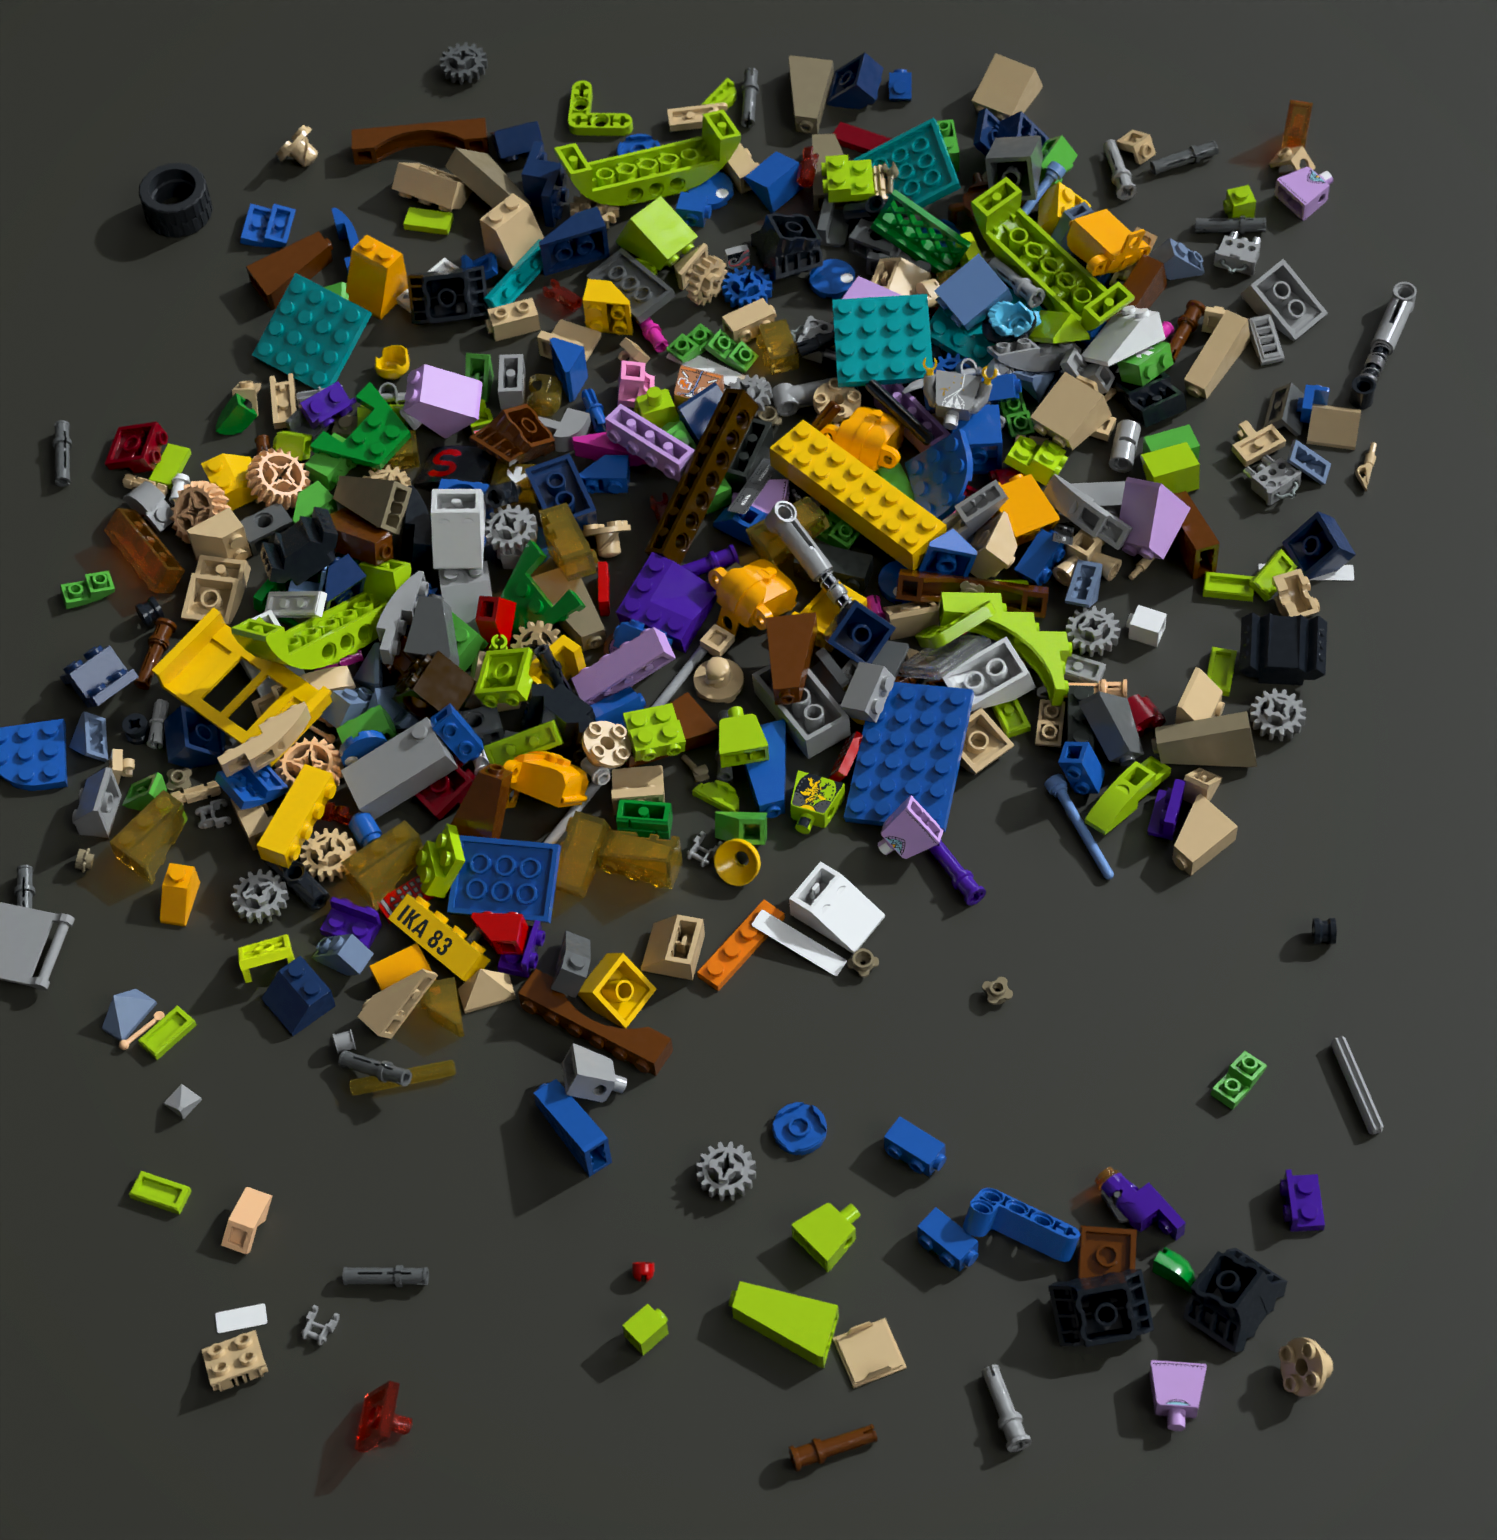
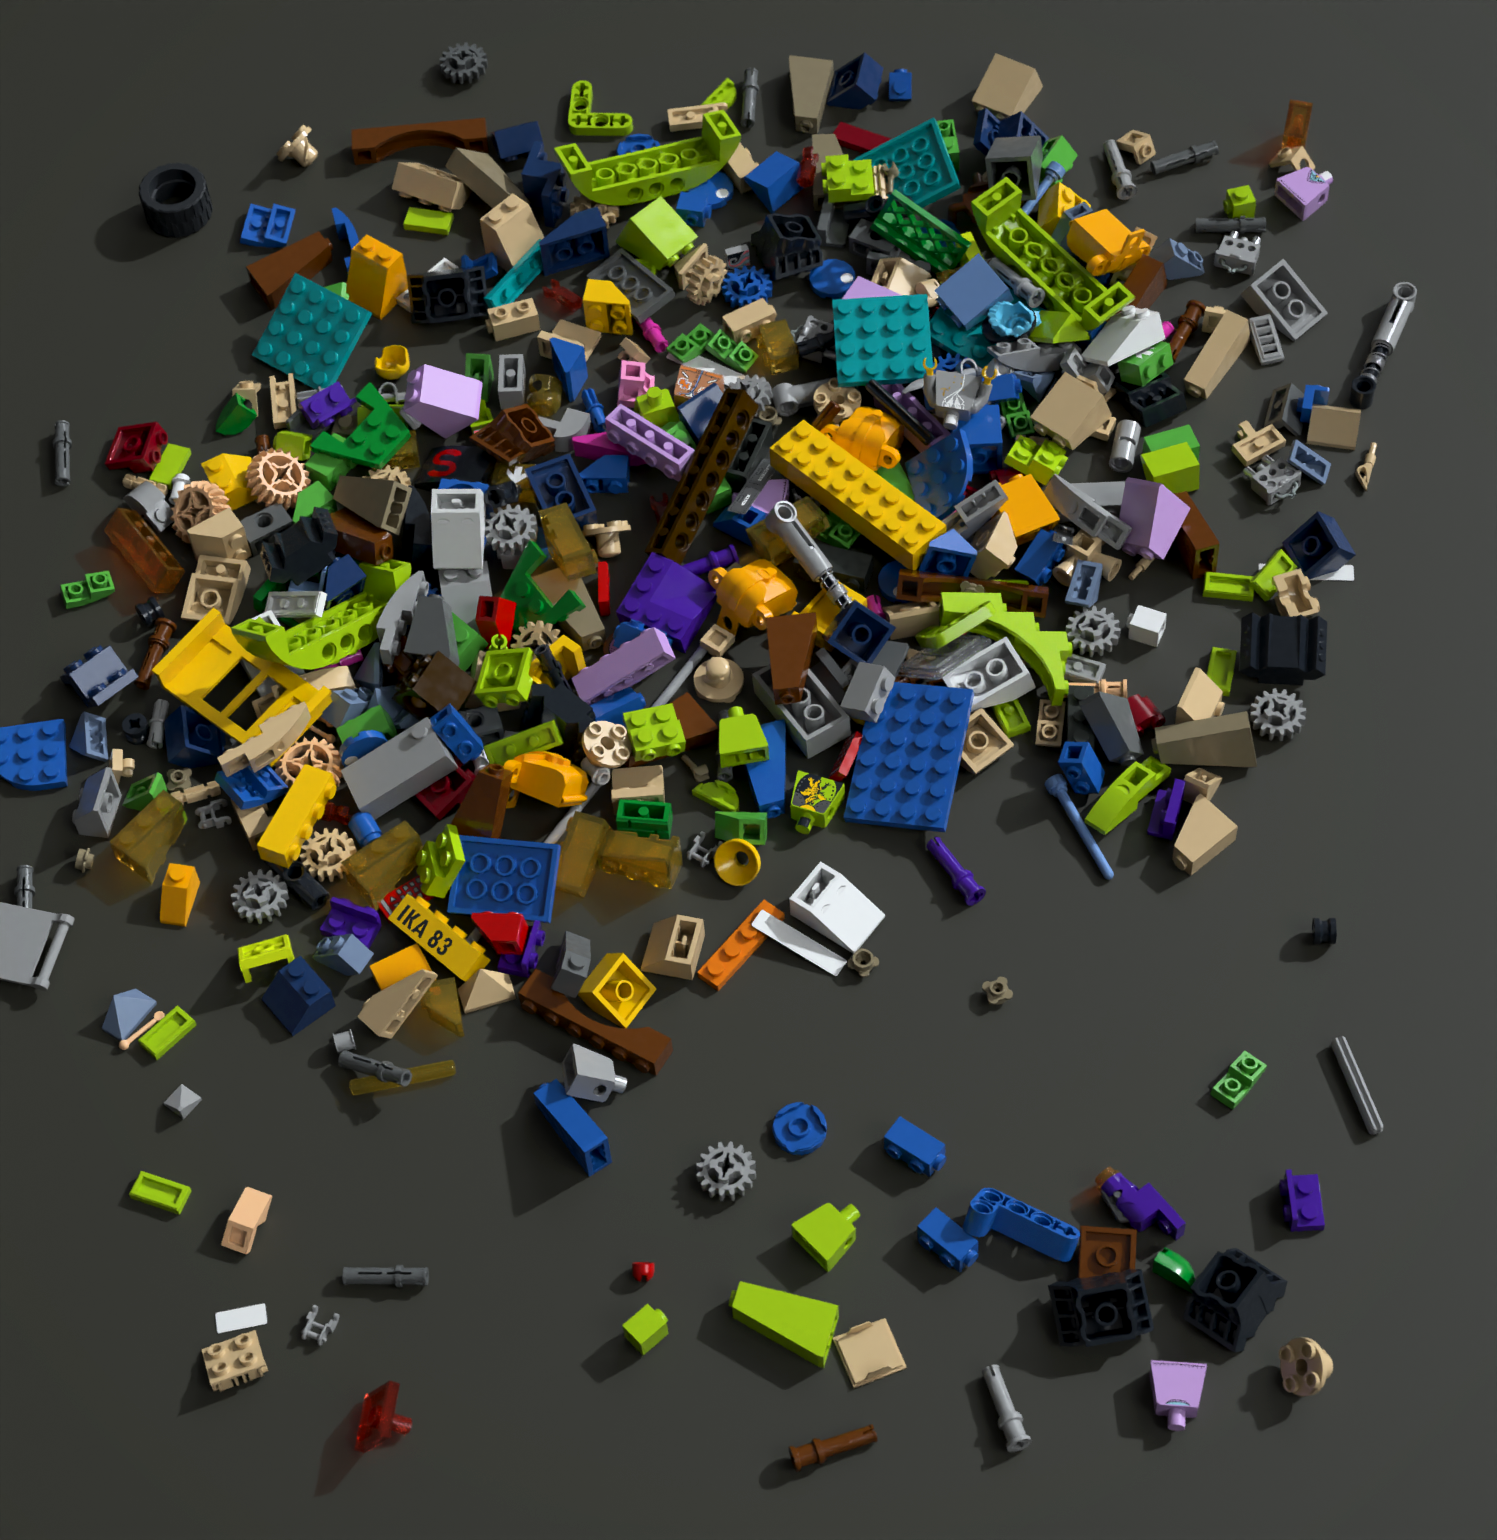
(909, 830): lavender torso -> none

